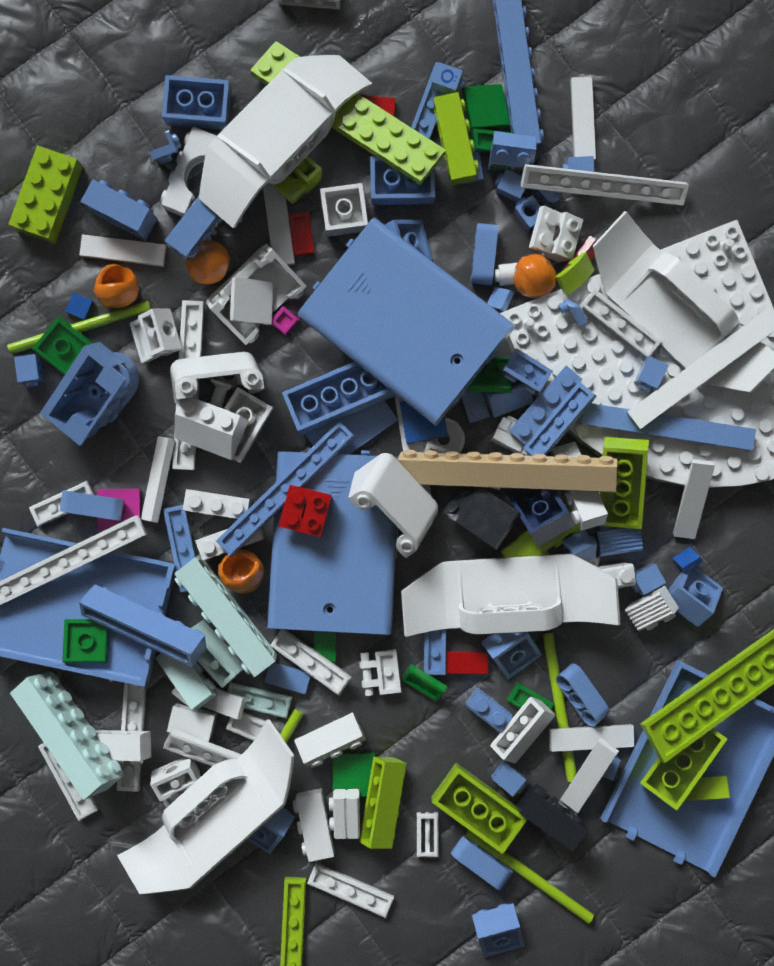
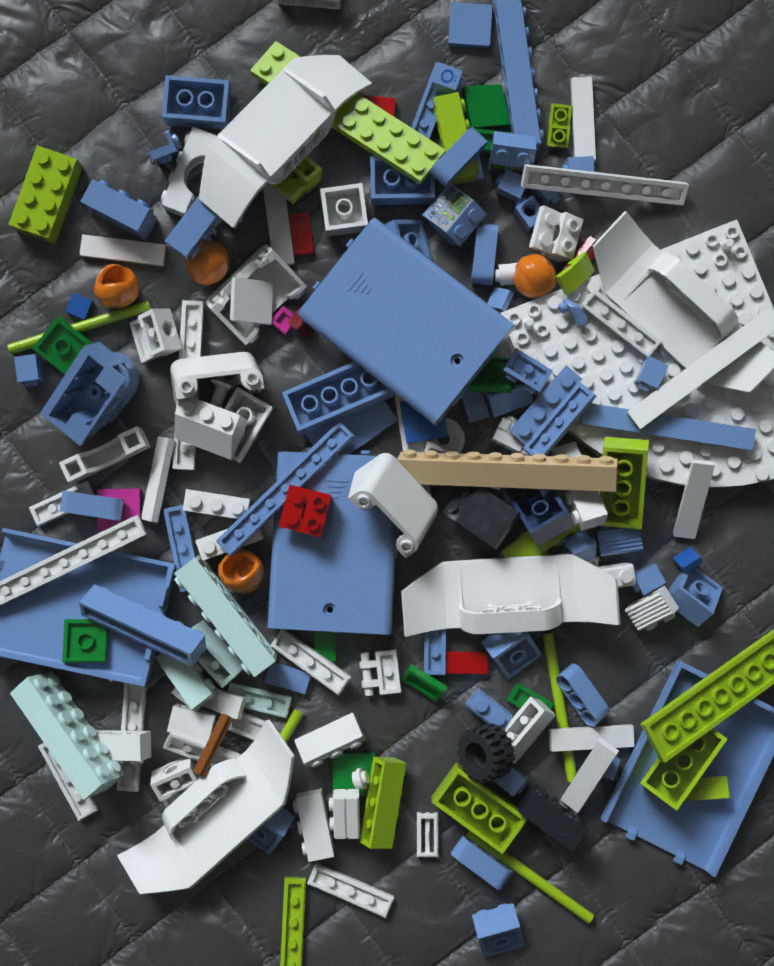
(100, 458): none -> white arch
(213, 744): none -> dark orange axle
(299, 325): none -> dark red slope
(360, 778): none -> white plate
(454, 215): none -> medium blue slope
(458, 156): none -> medium blue beam
(470, 25): none -> medium blue tile
(486, 753): none -> black tyre
(559, 125): none -> lime slope

